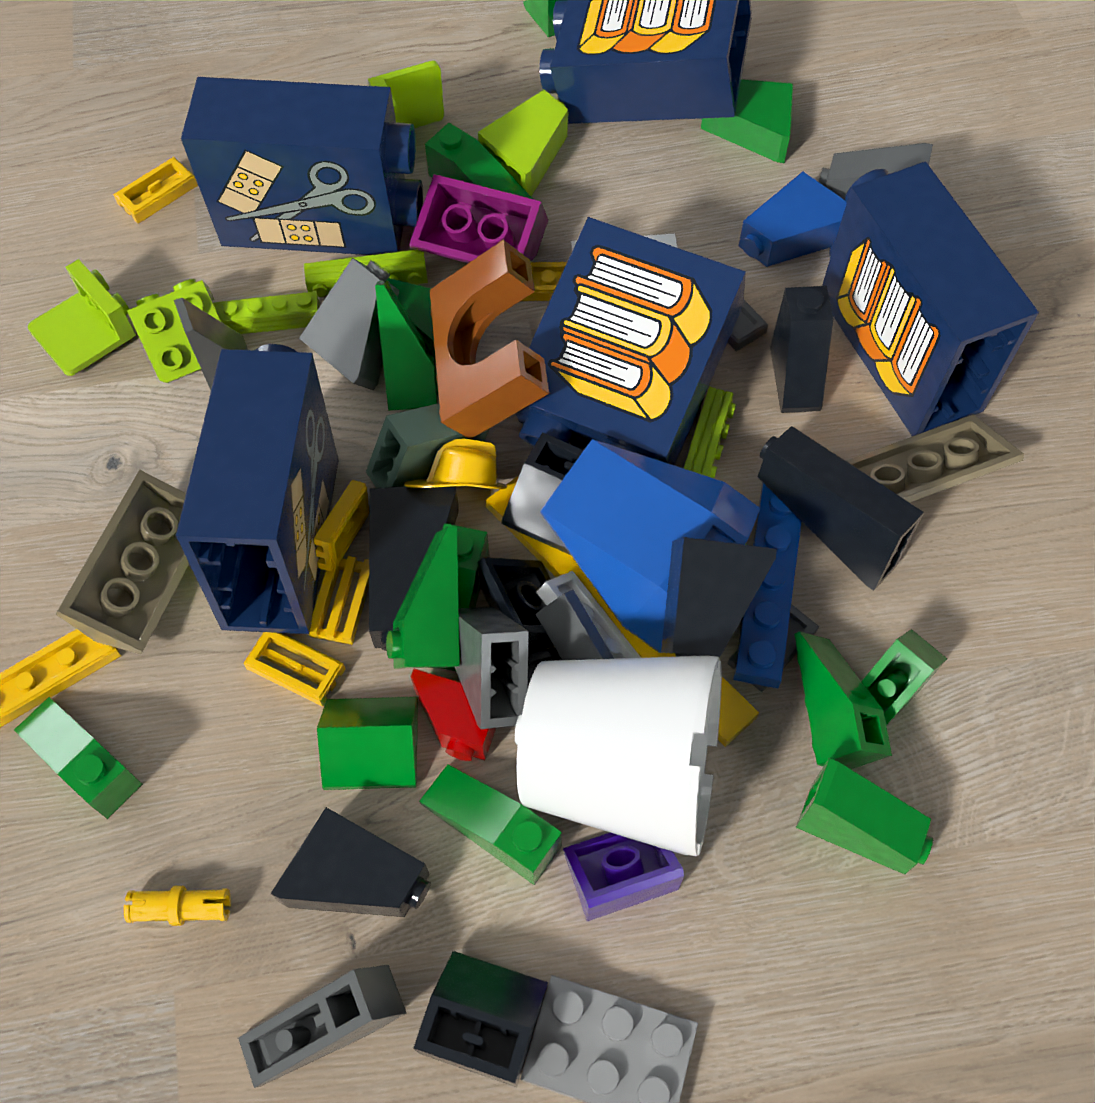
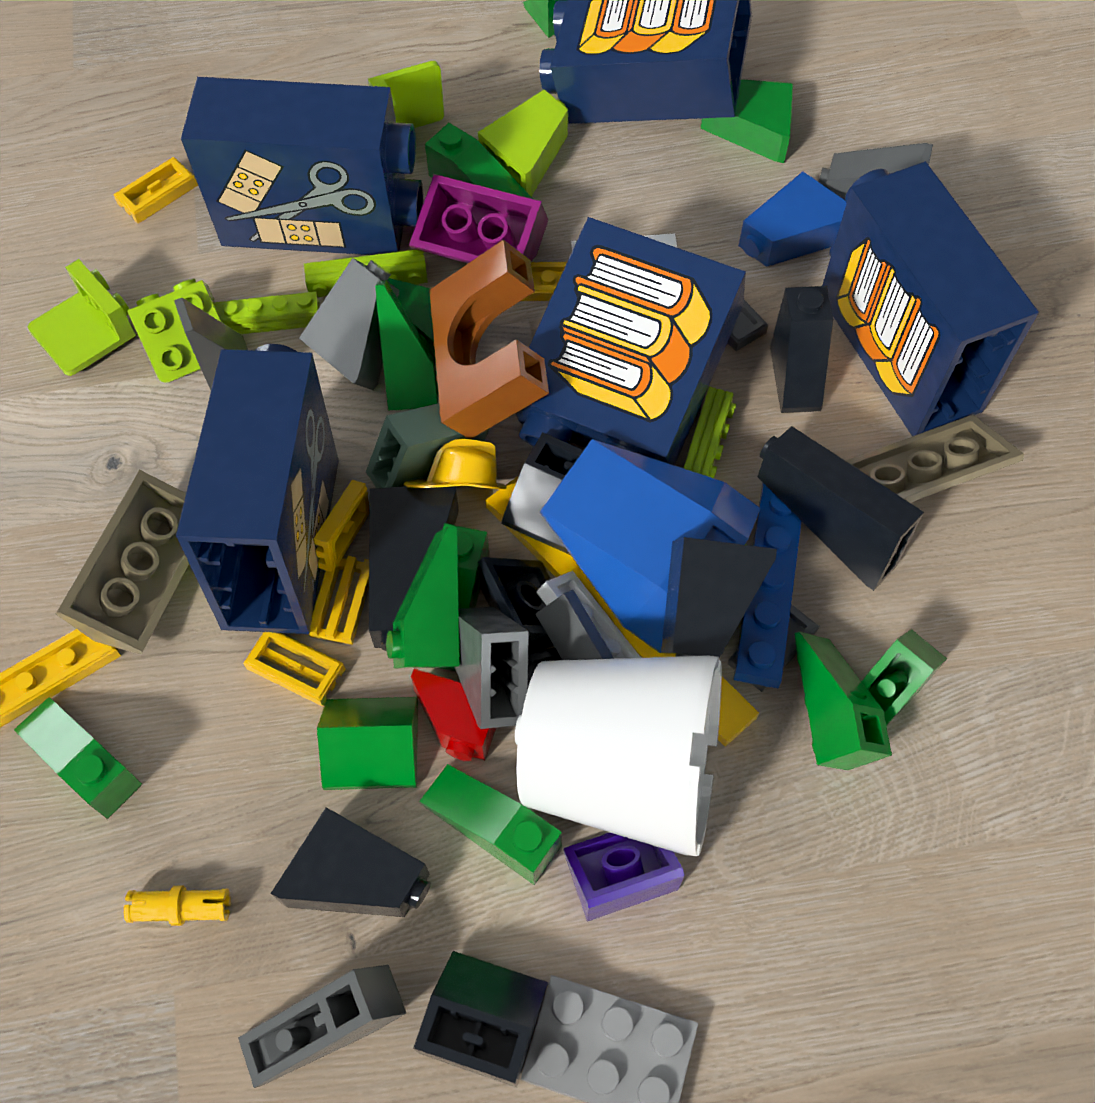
(865, 819): green slope -> none

